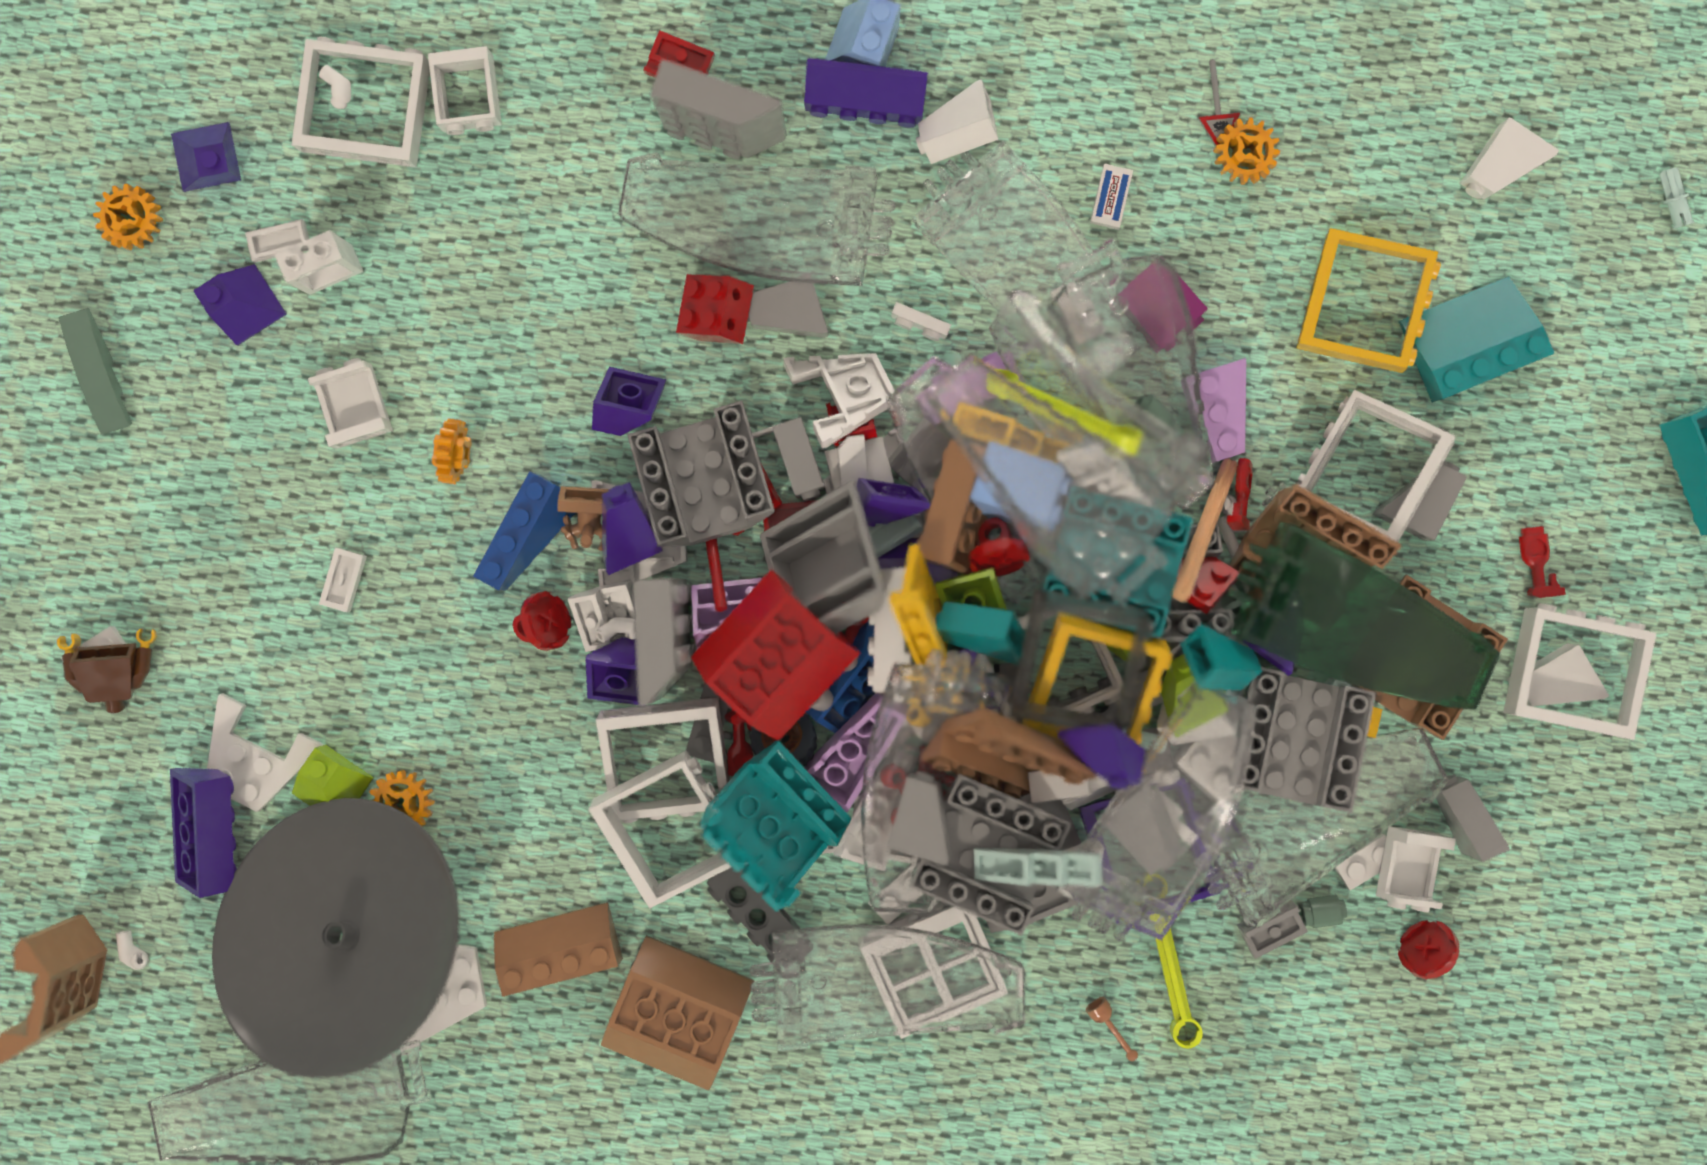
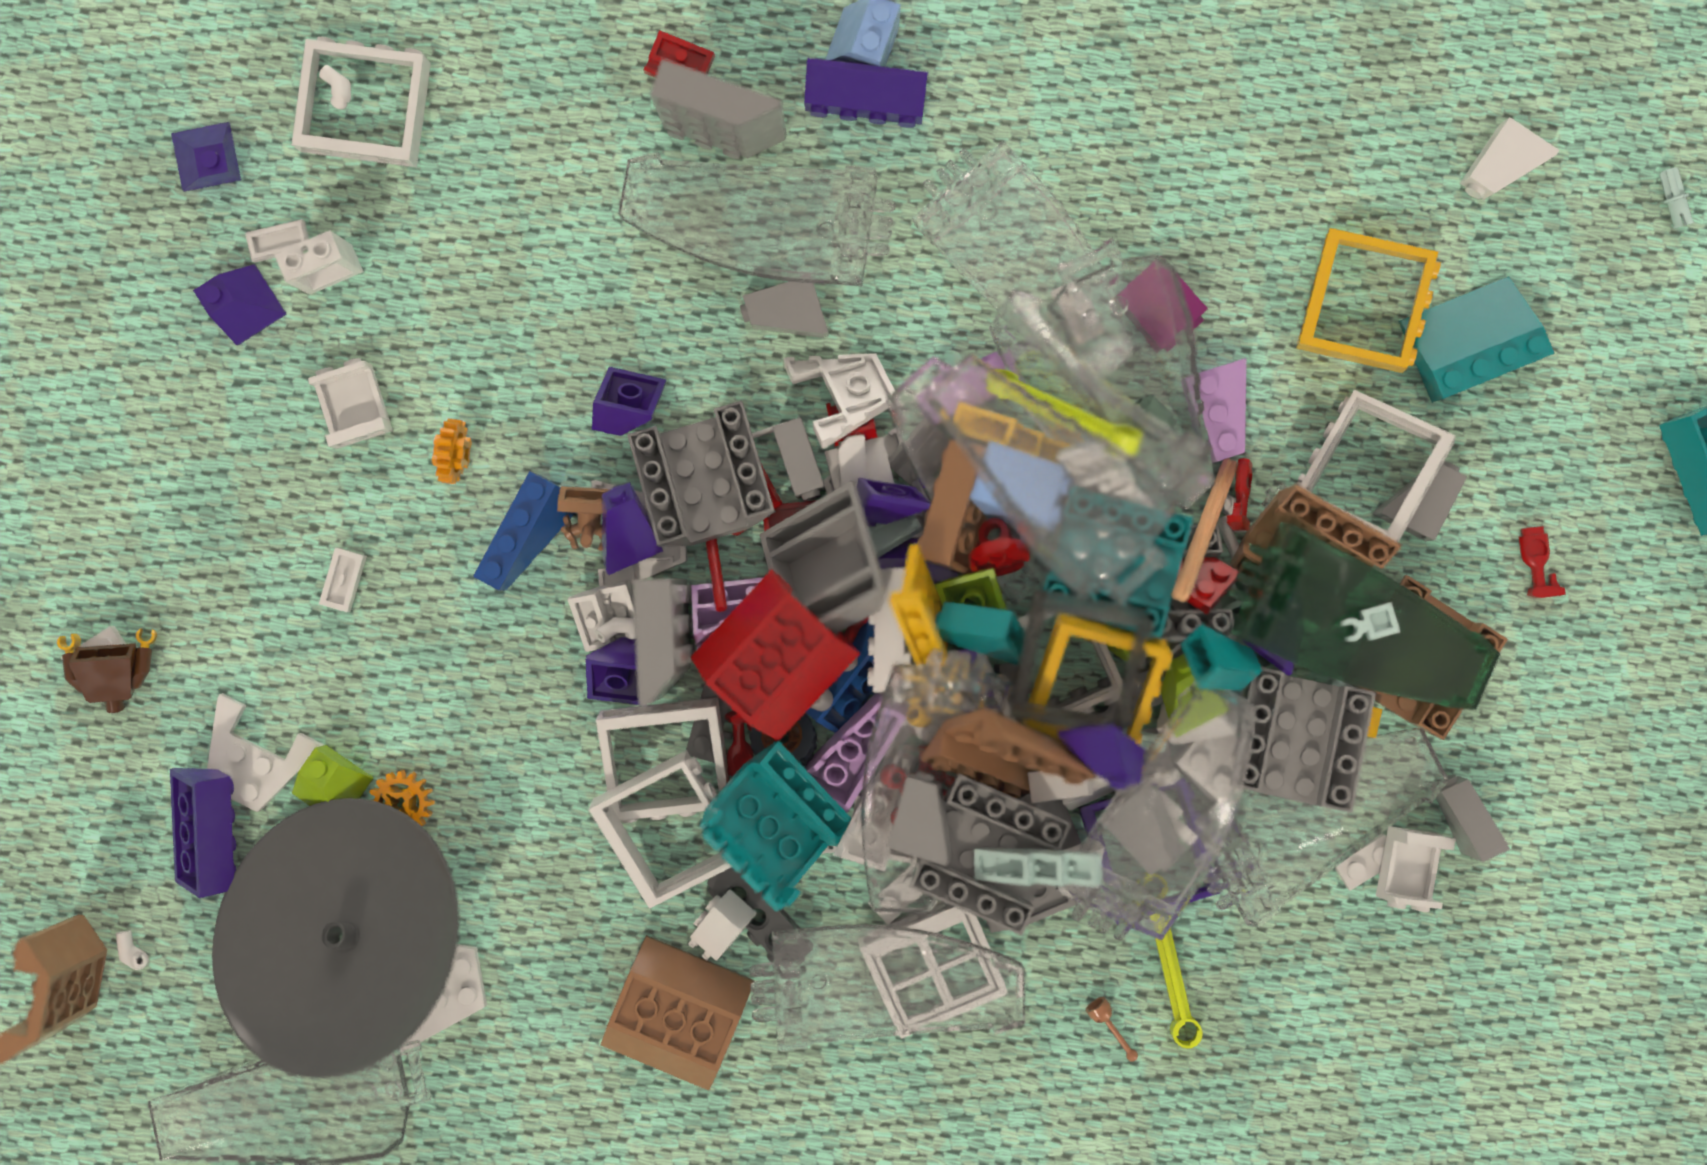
(94, 370): sand green slope -> none
(131, 202): light orange gear -> none
(463, 61): white window -> none
(543, 621): red tile -> none
(556, 949): medium nougat slope -> none
(715, 308): red piece -> none
(721, 925): none -> white hinge
(908, 317): white plate -> none
(958, 125): white slope -> none
(1111, 196): tile -> none
(1216, 123): piece -> none
(1255, 160): light orange gear -> none
(1275, 932): light grey bracket -> none
(1323, 911): sand green brick -> none
(1374, 622): none -> light aqua plate
(1428, 949): red tile -> none
(1526, 657): white window -> none
(1564, 678): white slope -> none

